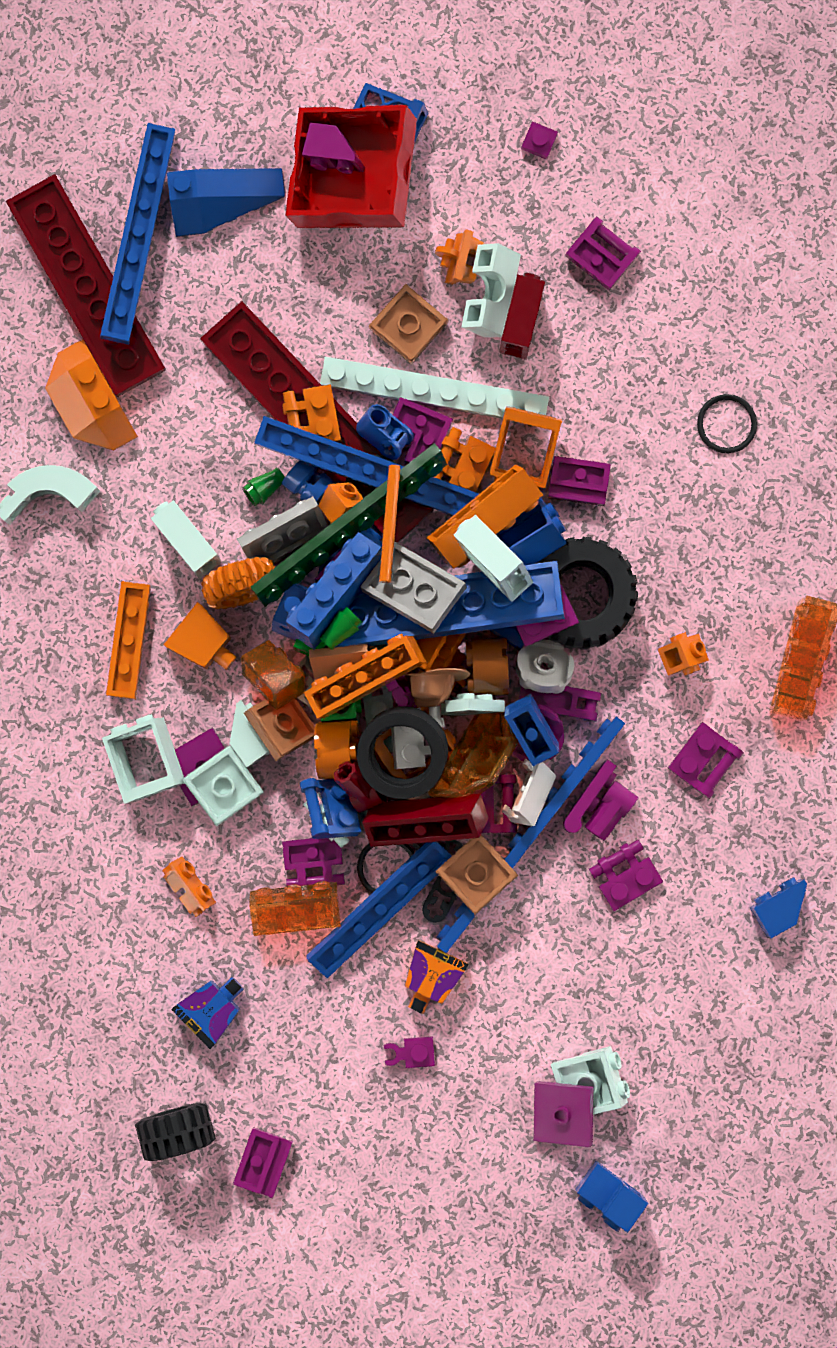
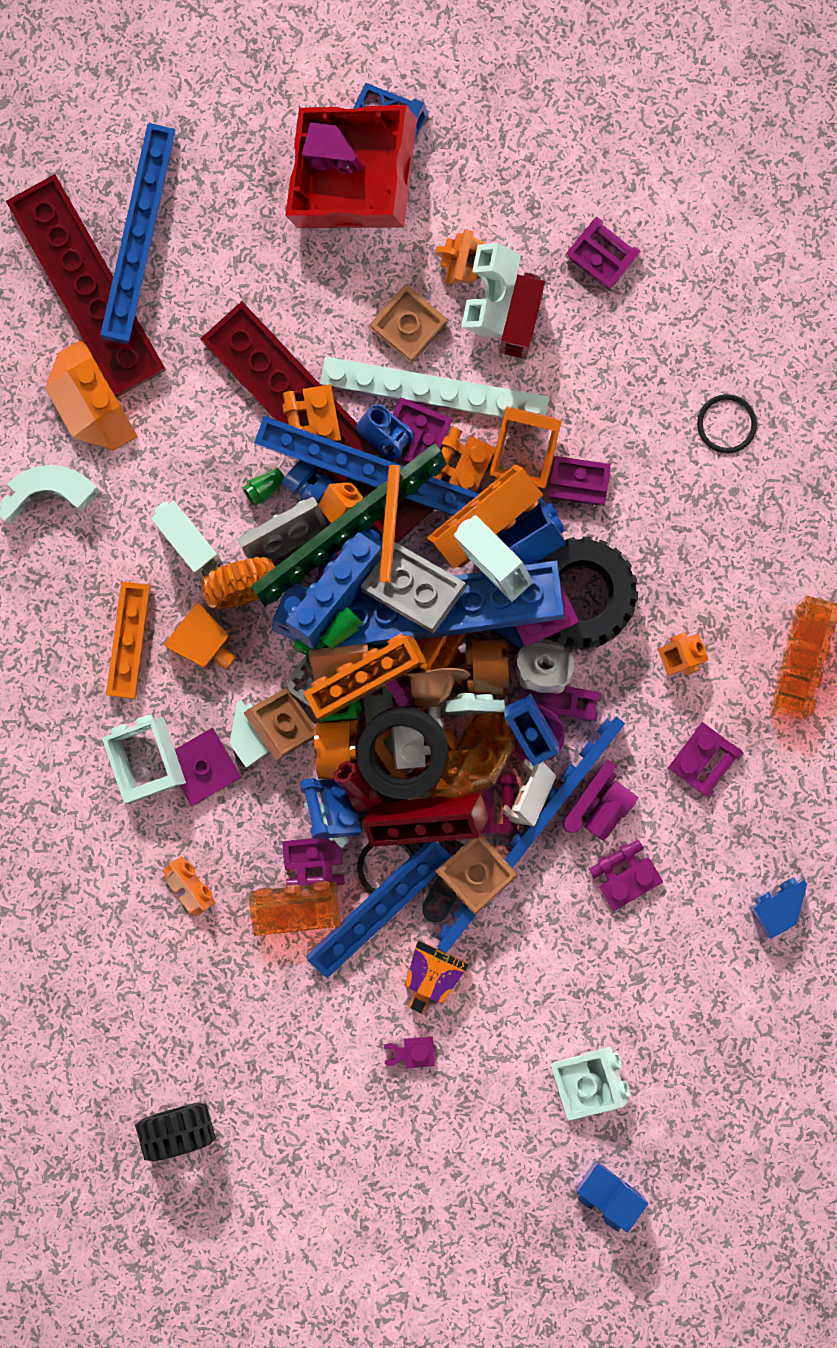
(210, 1010): torso -> none
(216, 196): blue wedge -> none
(223, 785): light aqua plate -> none
(262, 1162): magenta plate -> none
(273, 674): clear orange brick -> none
(539, 140): magenta plate -> none
(563, 1114): magenta plate -> none

